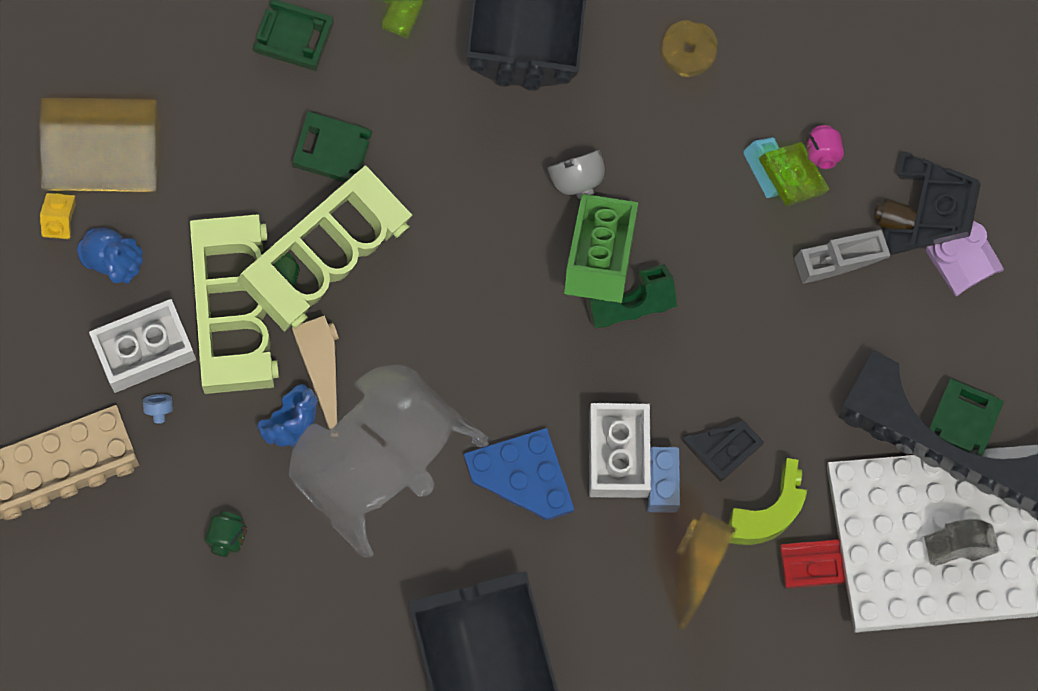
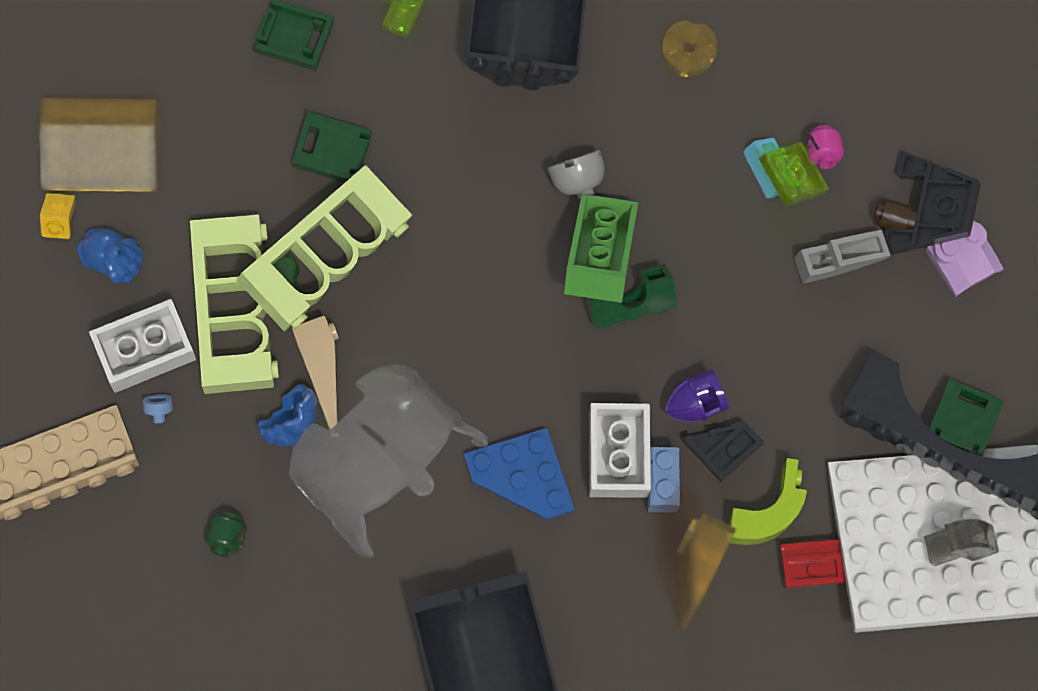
(697, 398): none -> dark purple helmet

